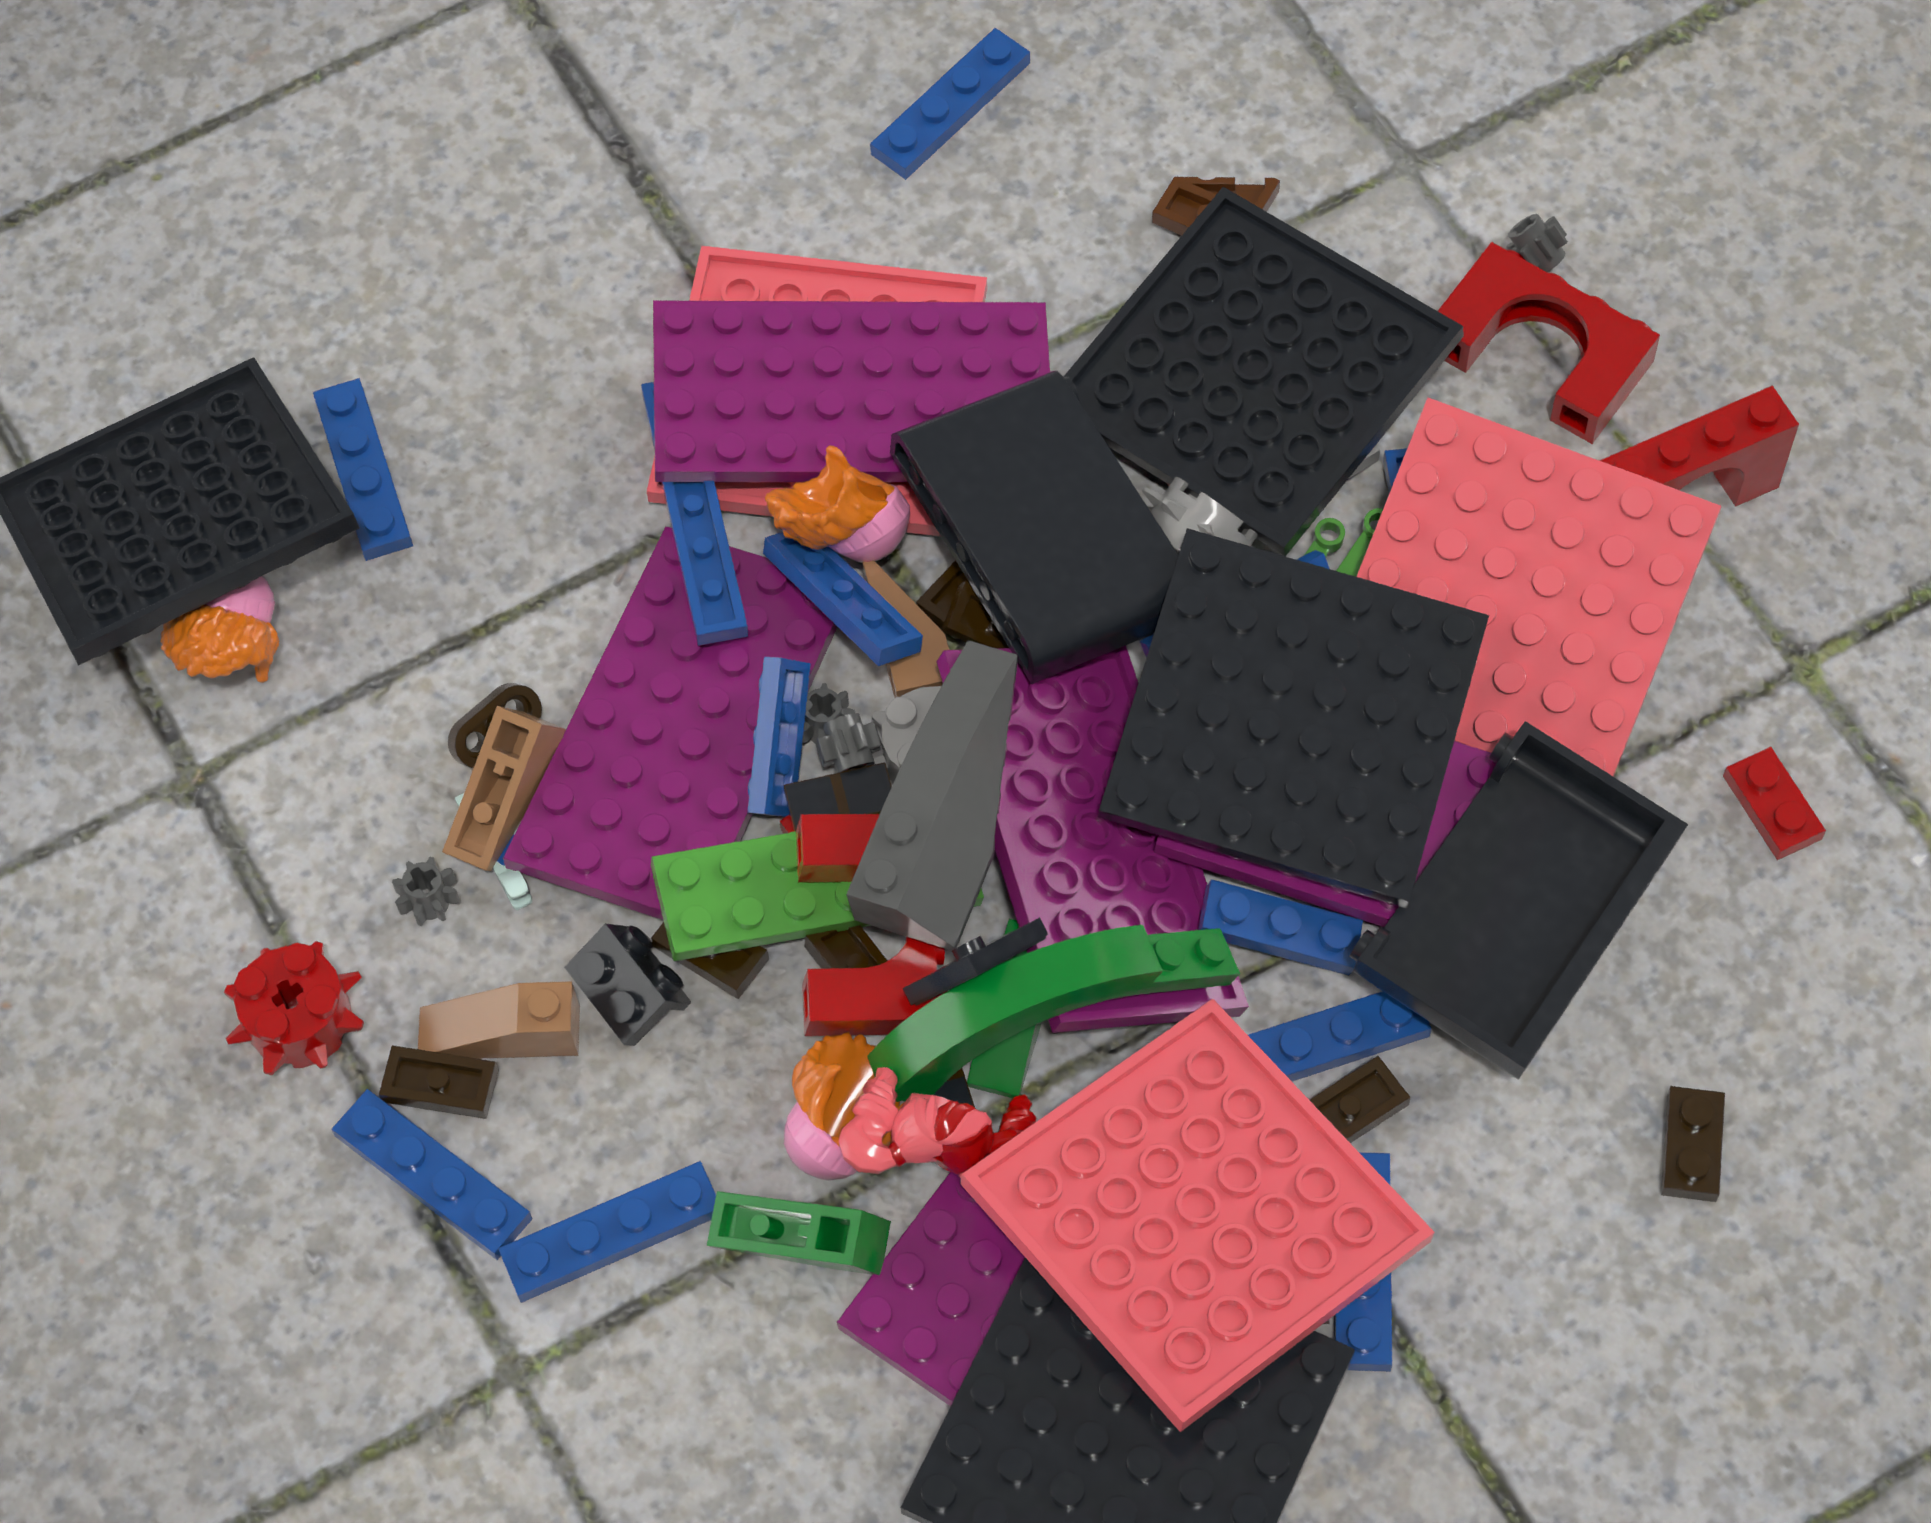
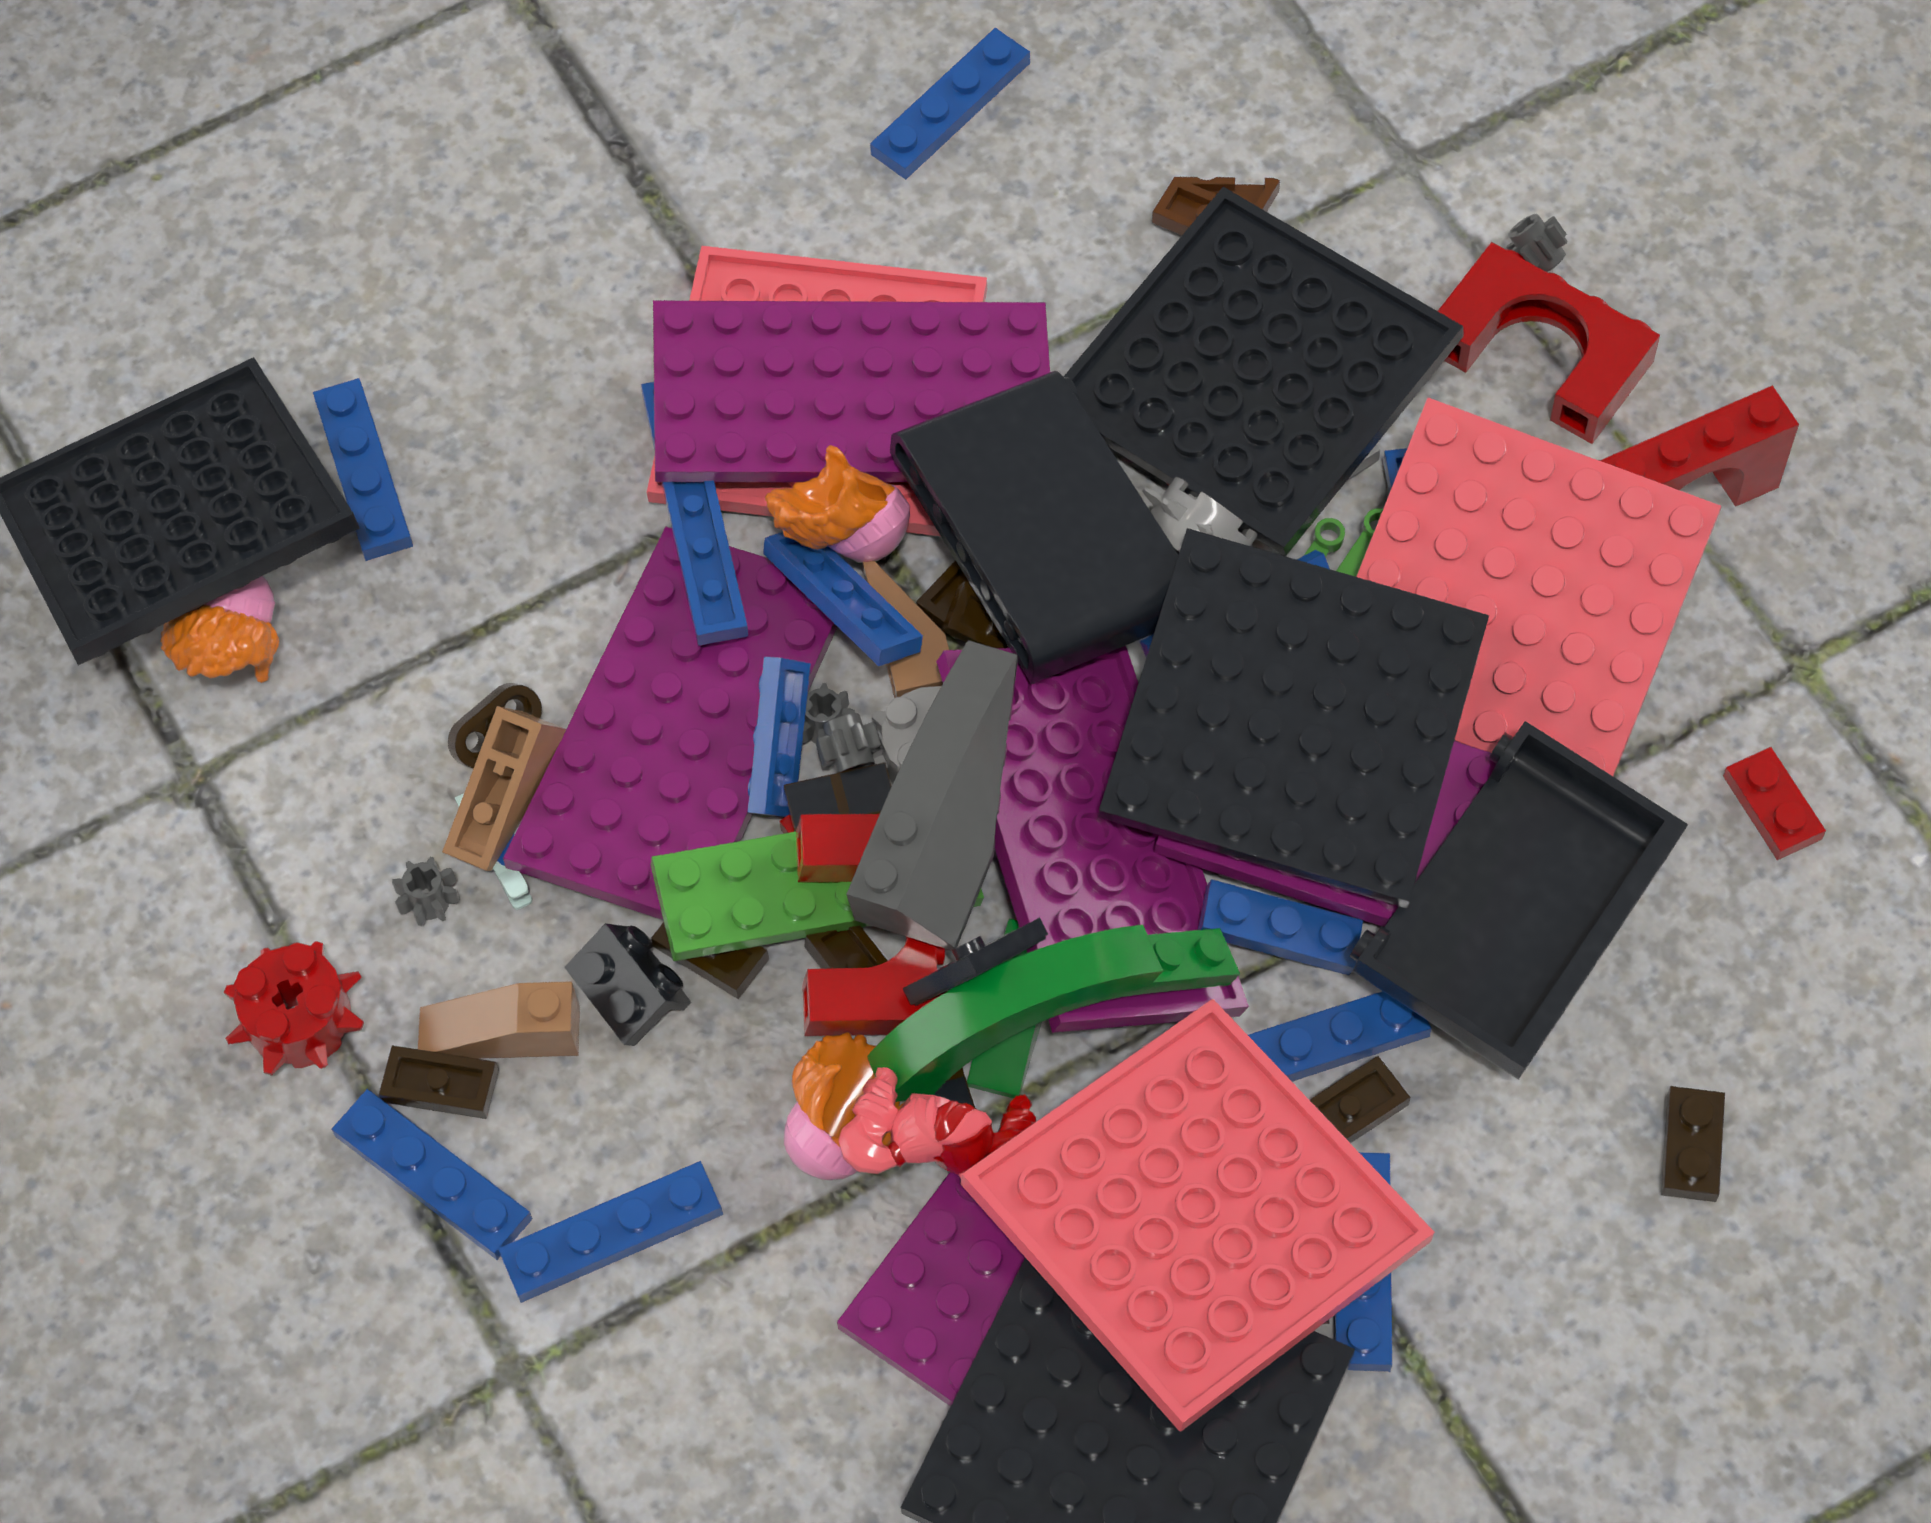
(799, 1232): green slope -> none

